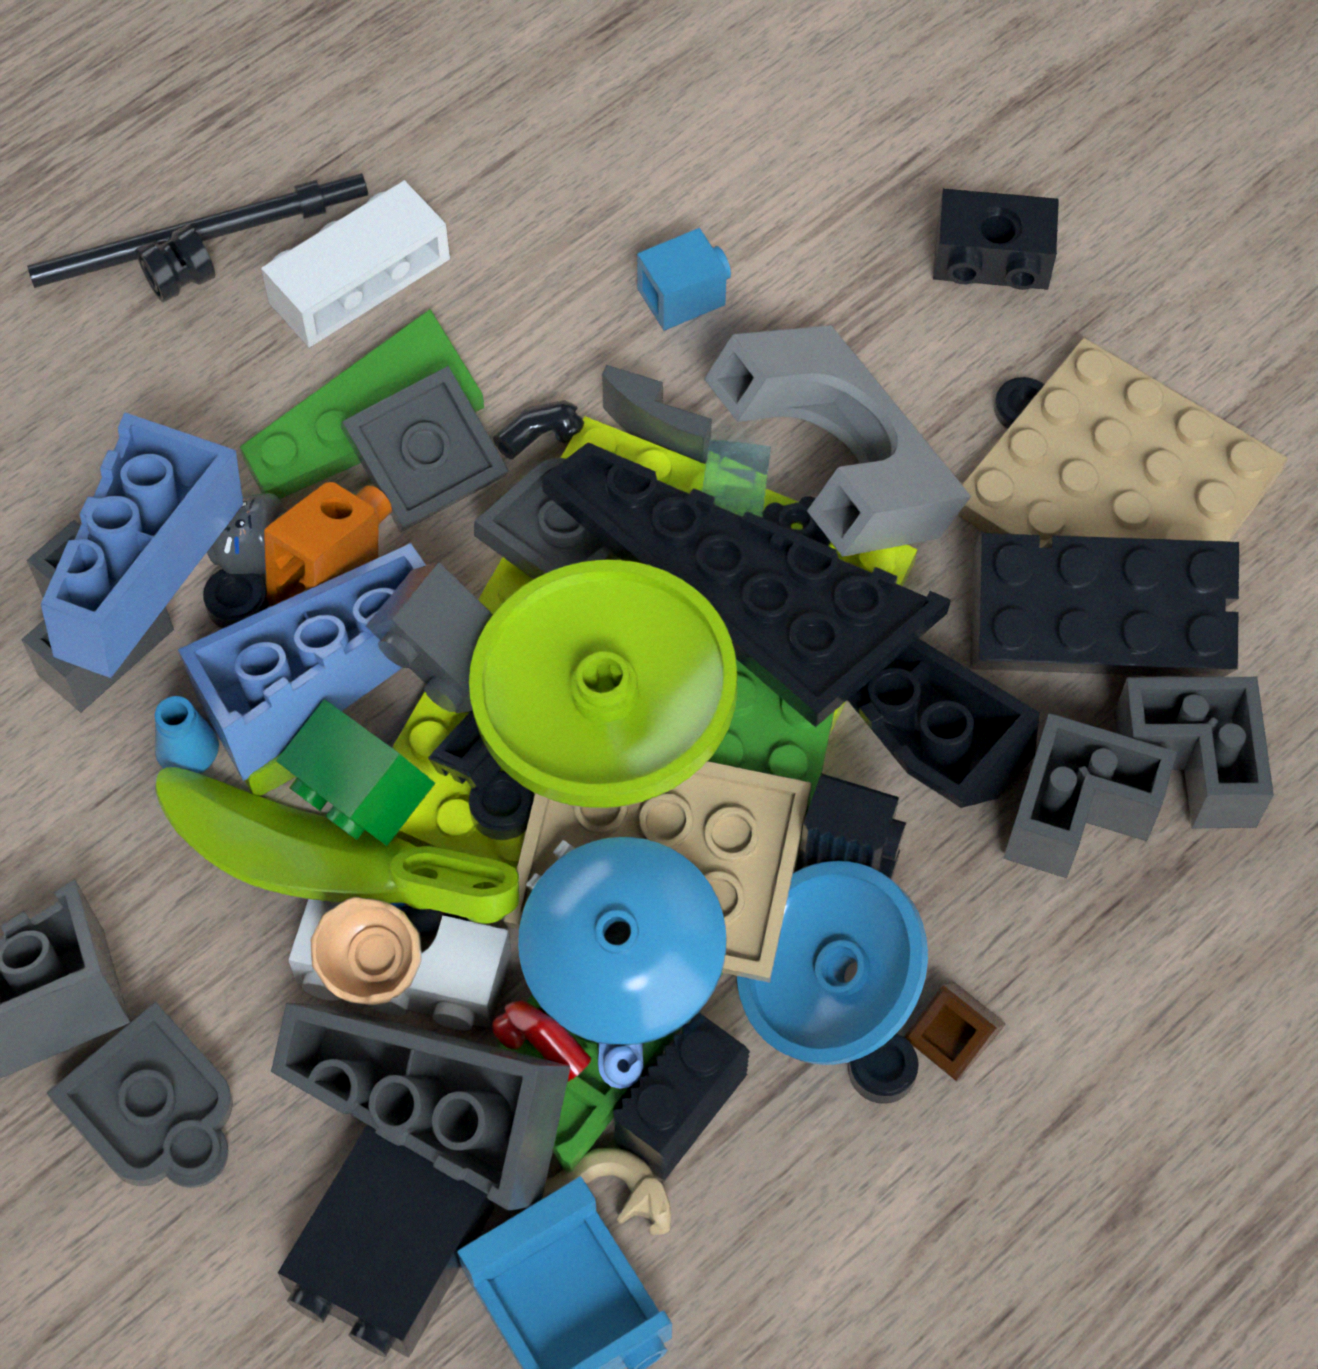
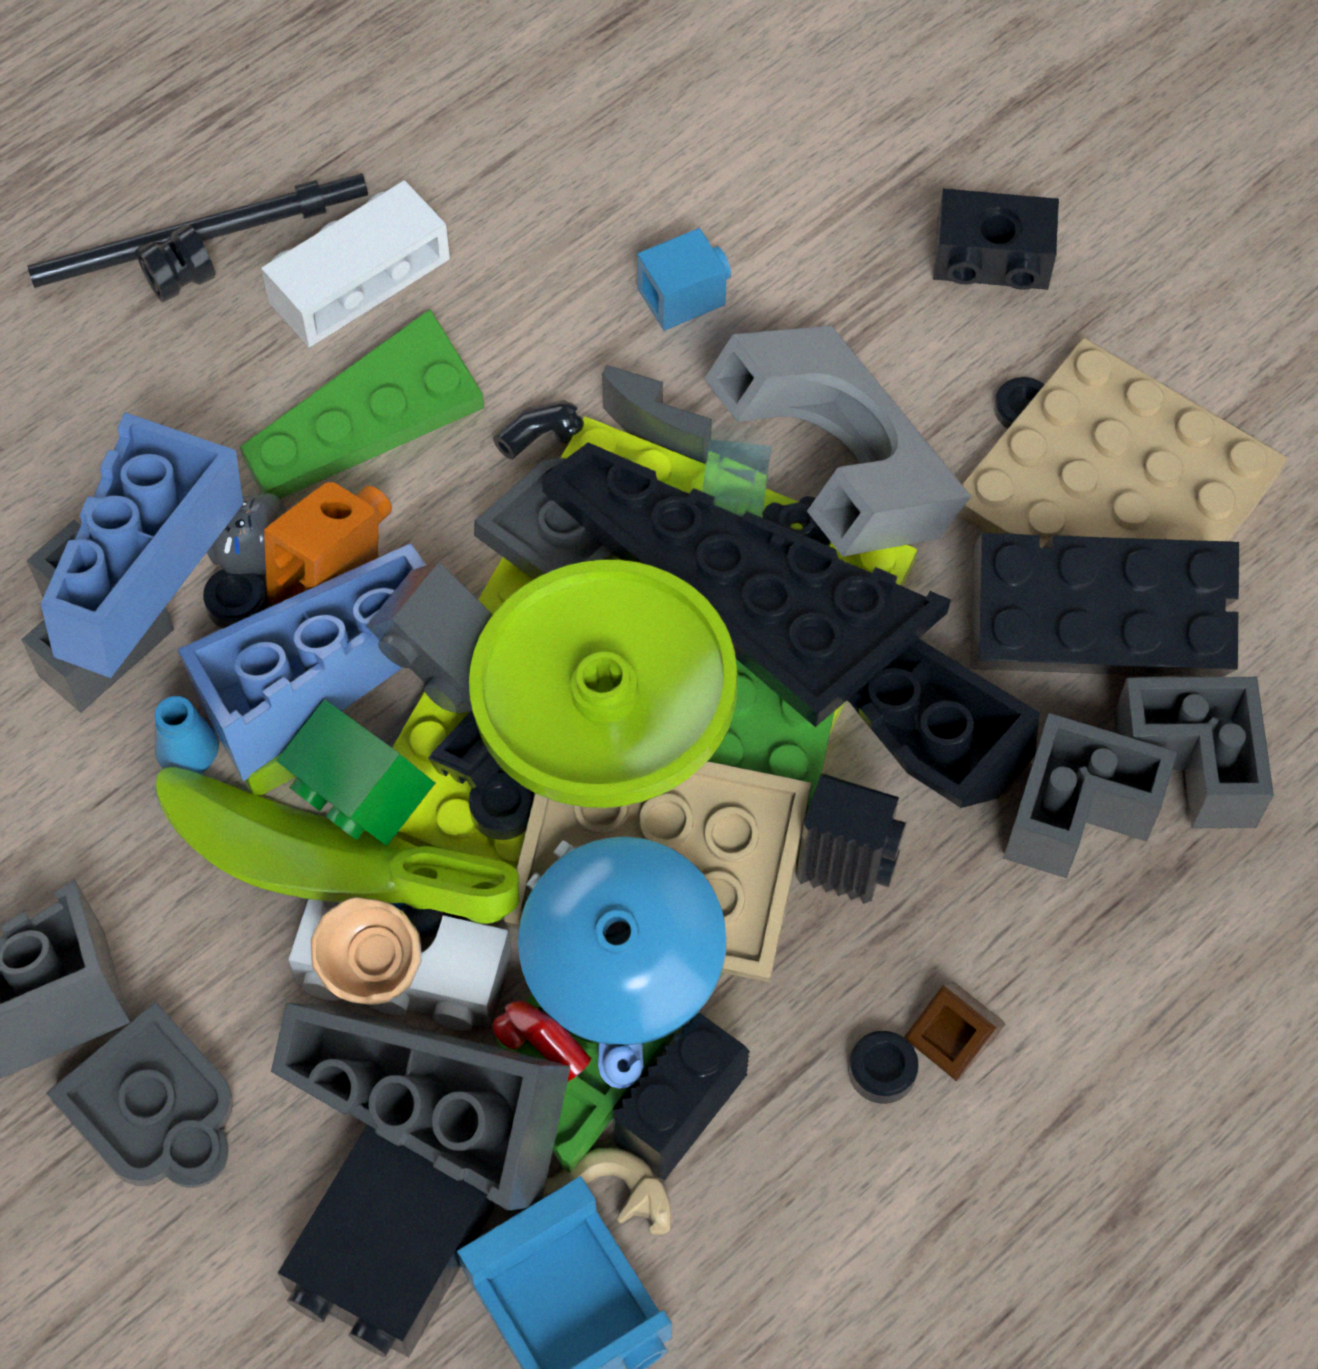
(424, 448): dark grey plate -> none
(833, 919): dark azure dish -> none

